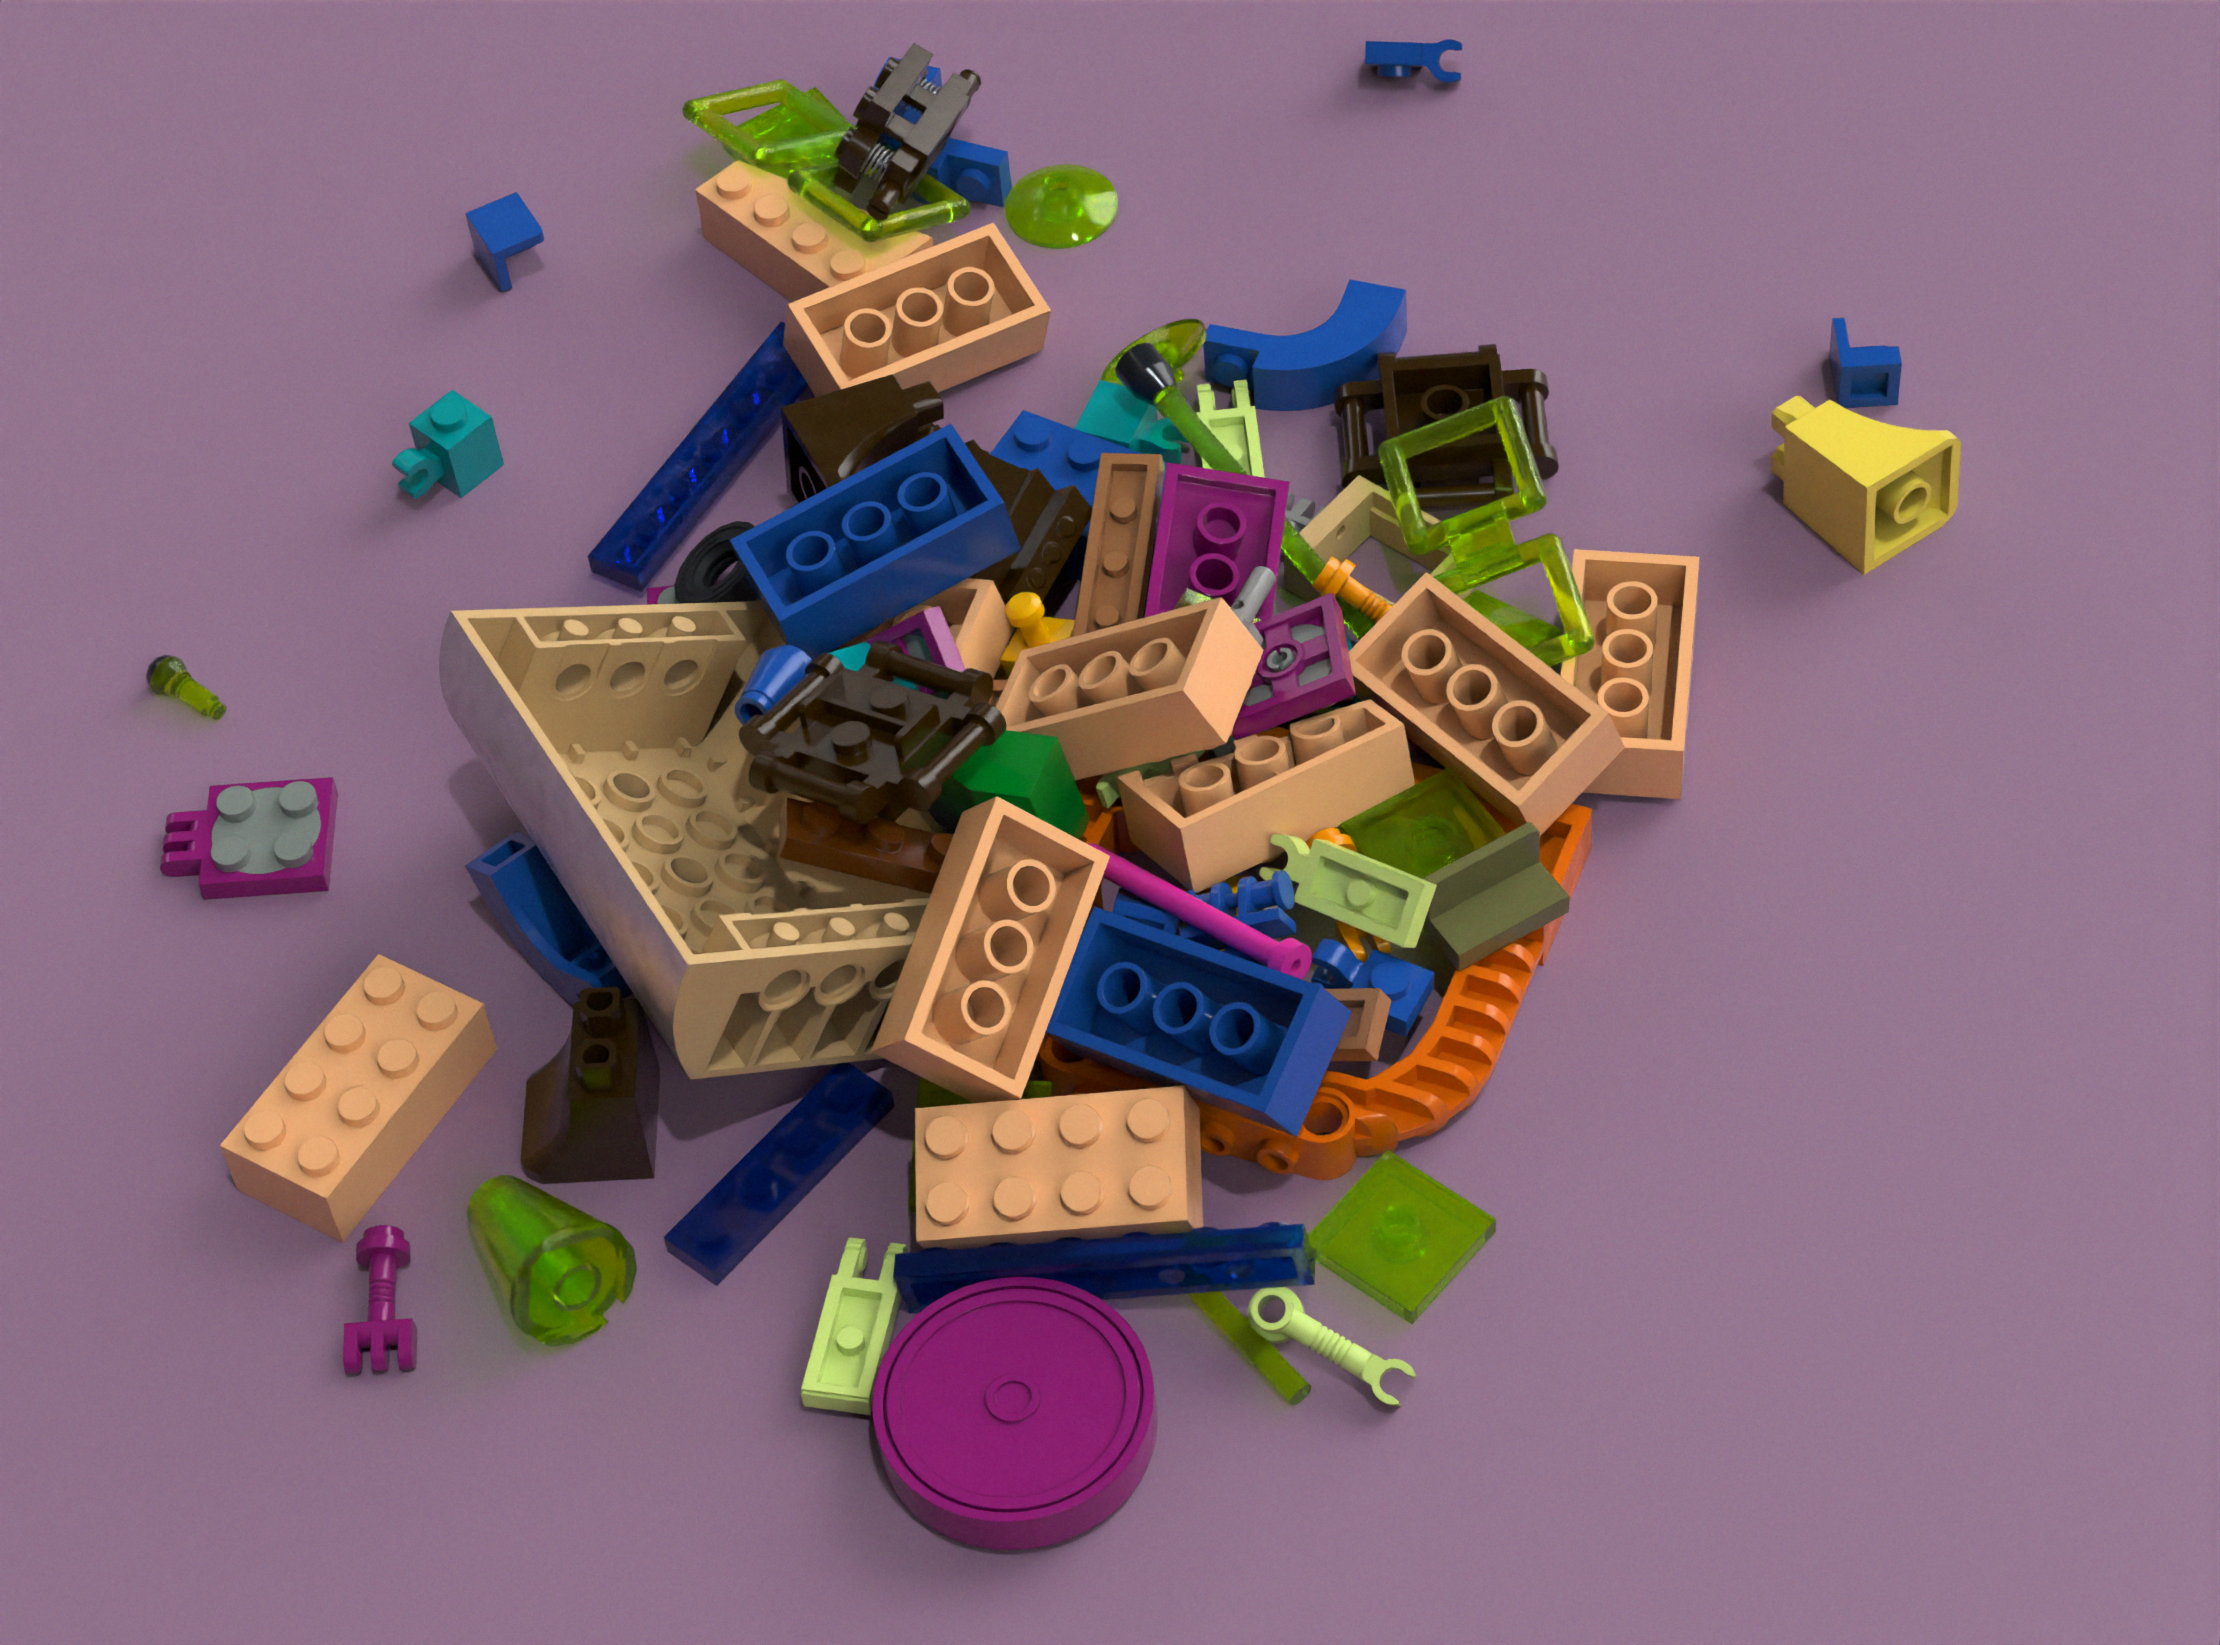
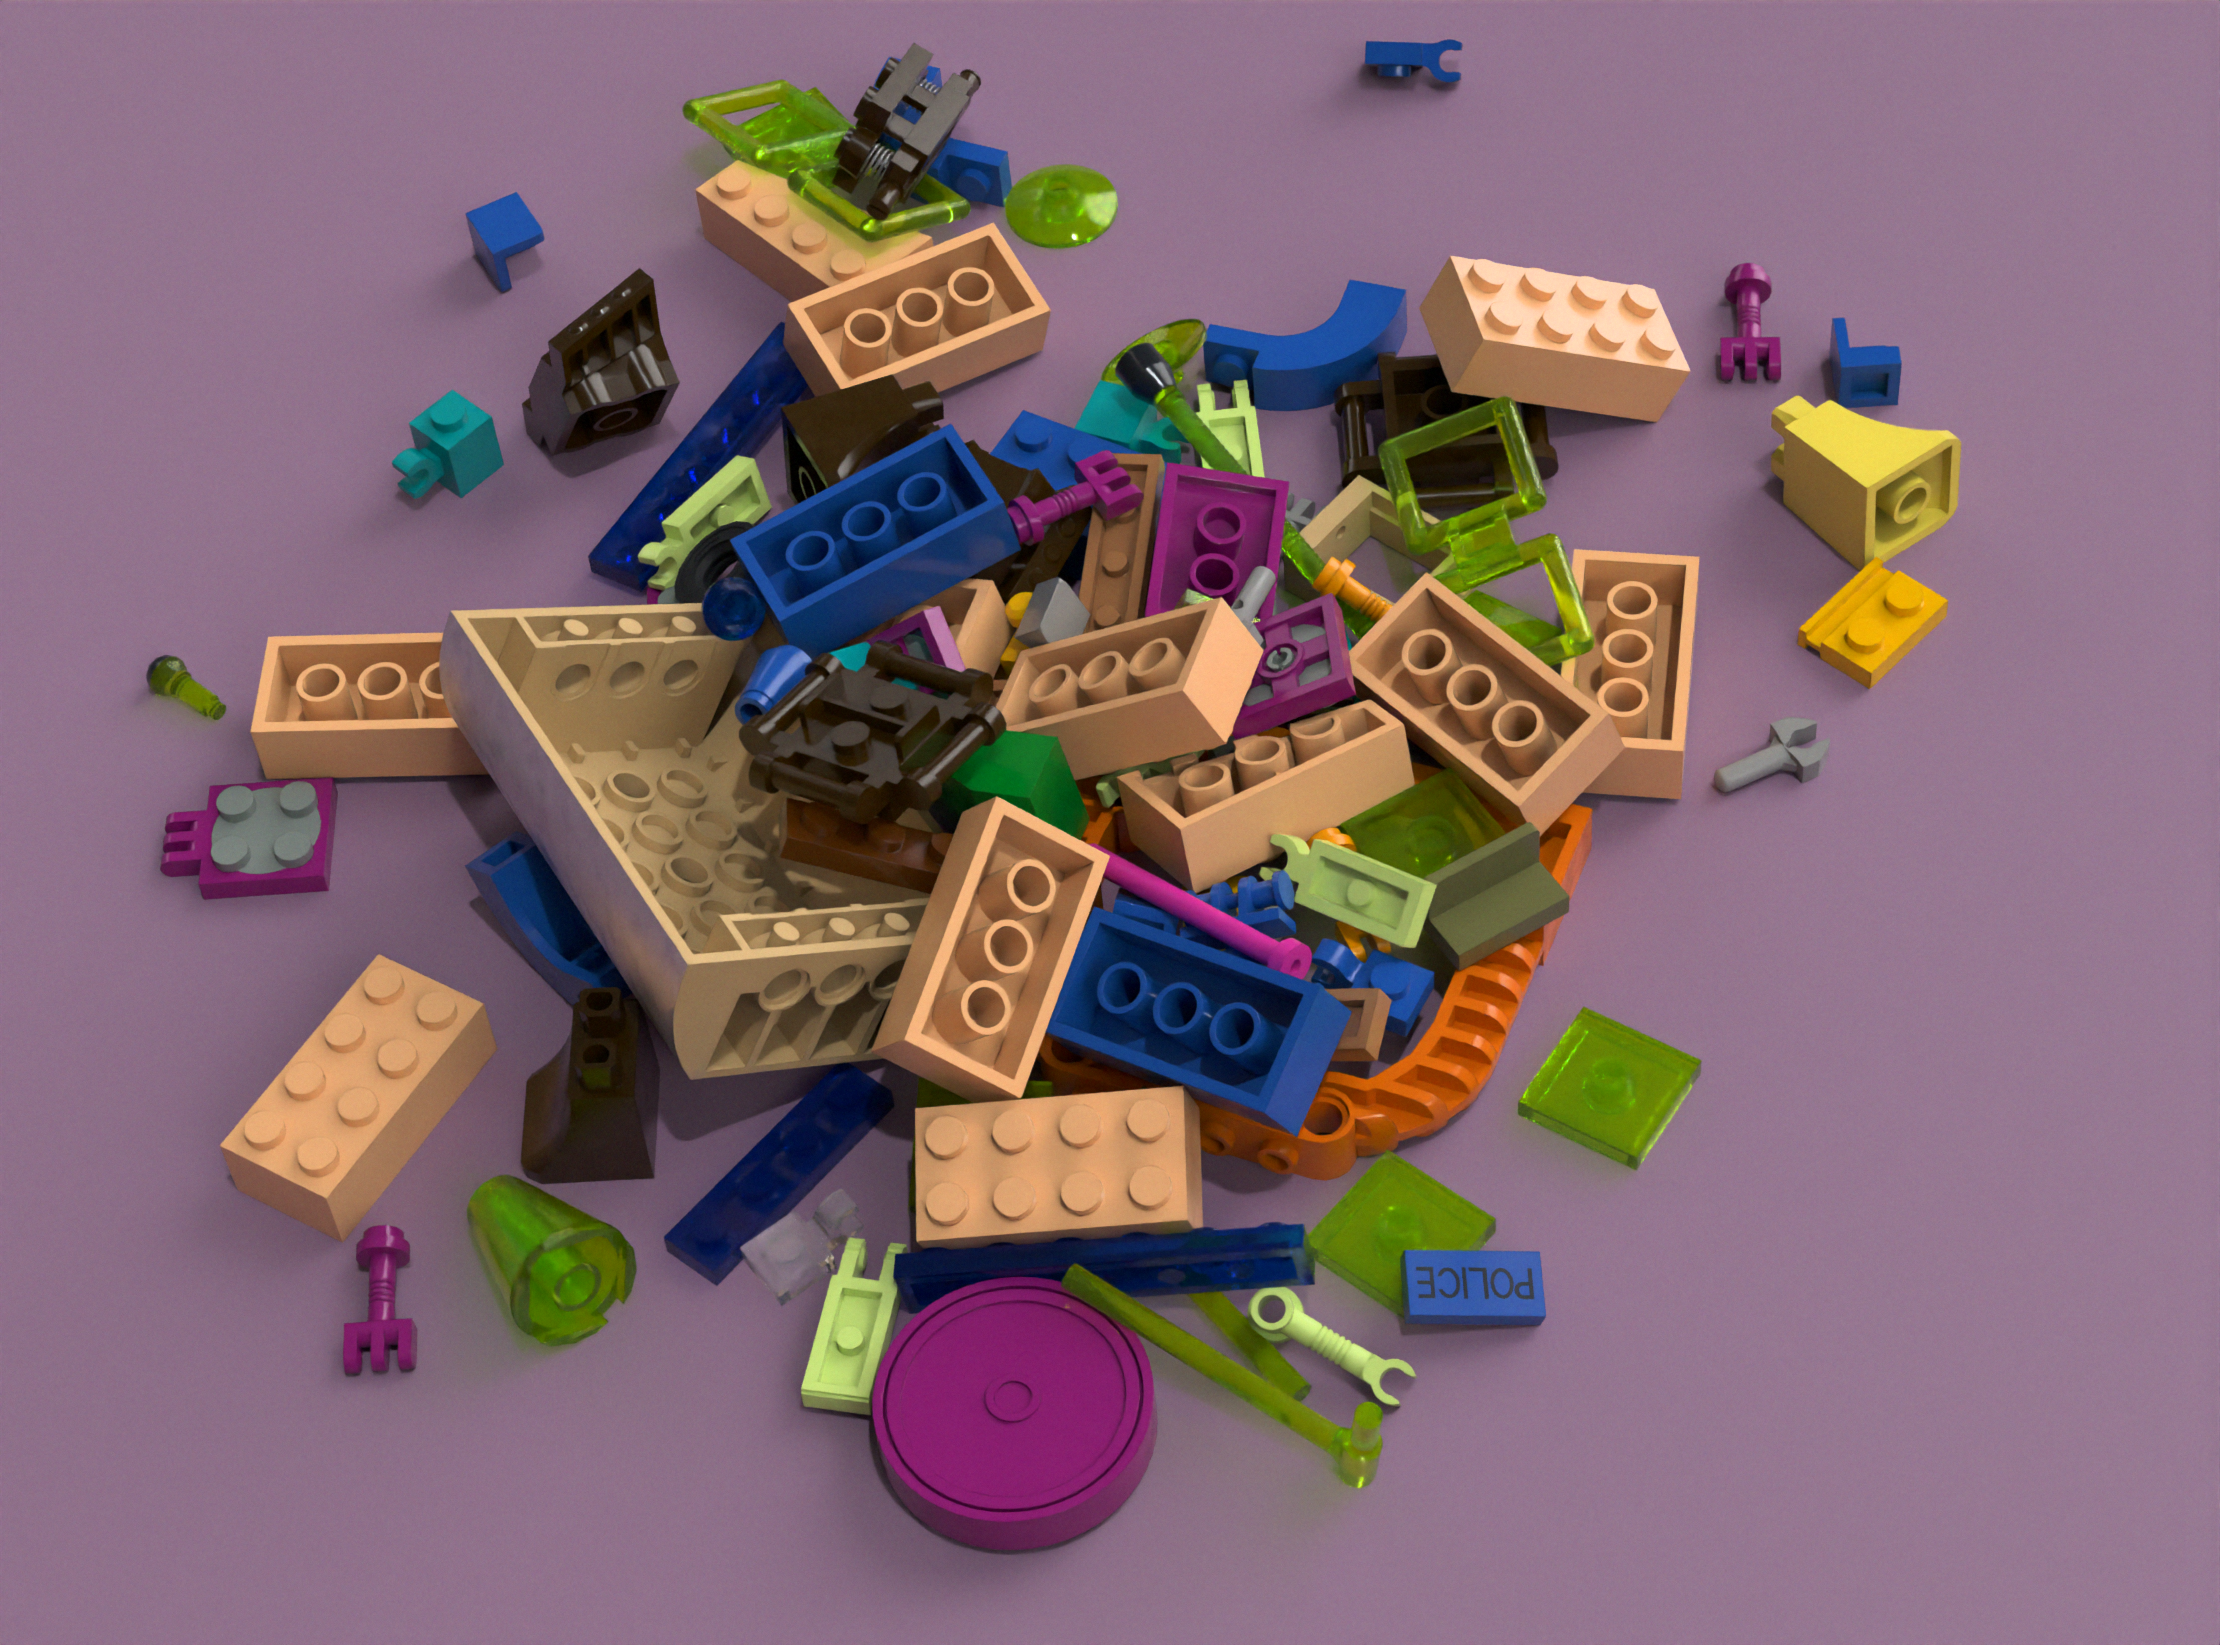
(357, 709): none -> light nougat brick
(603, 373): none -> dark brown slope
(728, 497): none -> yellowish green plate
(733, 608): none -> clear blue plate
(798, 1253): none -> clear plate
(1052, 615): none -> light grey slope
(1098, 484): none -> magenta hinge
(1353, 1448): none -> clear neon green bar
(1472, 1287): none -> blue tile
(1553, 339): none -> light nougat brick
(1609, 1088): none -> clear neon green plate
(1748, 288): none -> magenta hinge
(1781, 755): none -> light grey bar
(1873, 622): none -> yellow plate

